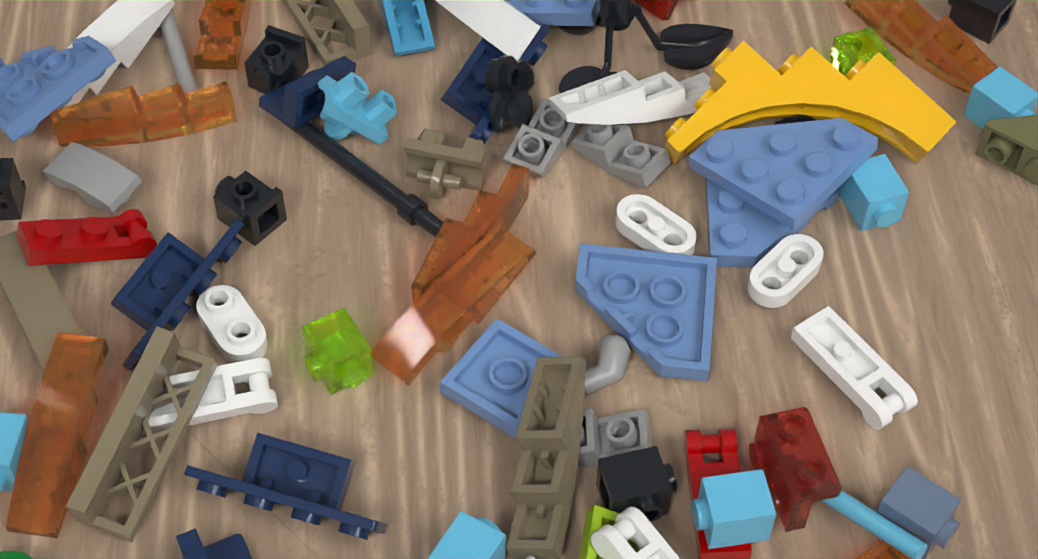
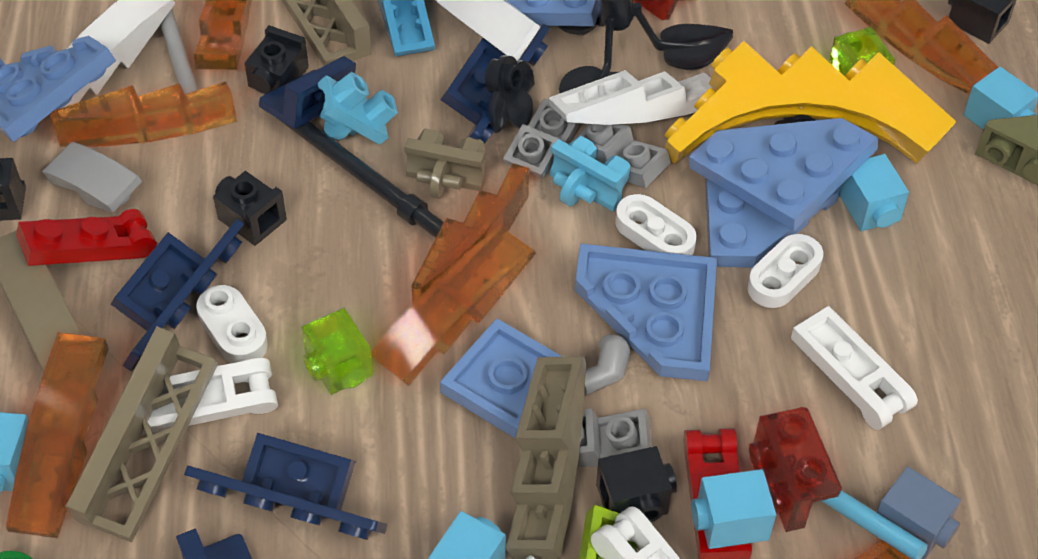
(586, 178): none -> medium azure hips

